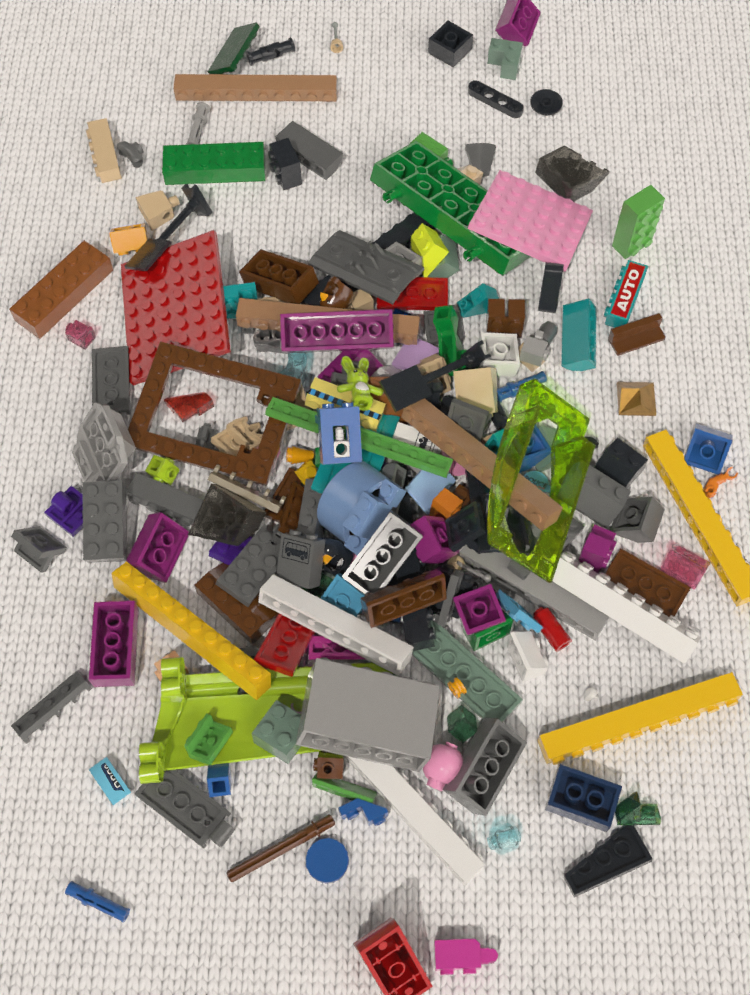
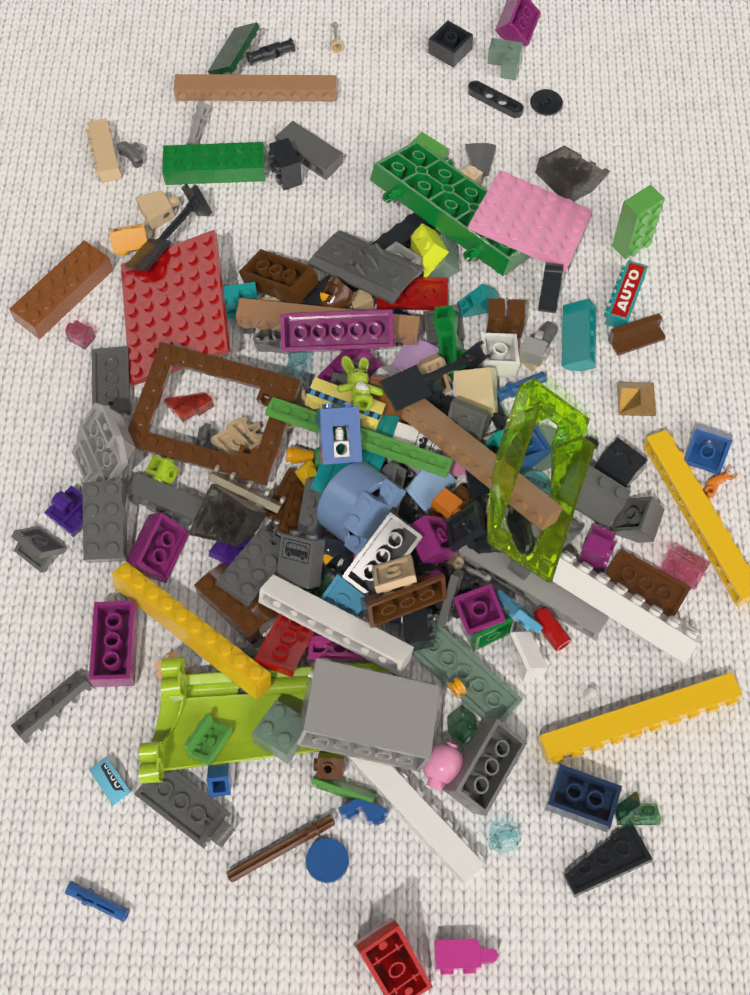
(394, 574): none -> tan plate

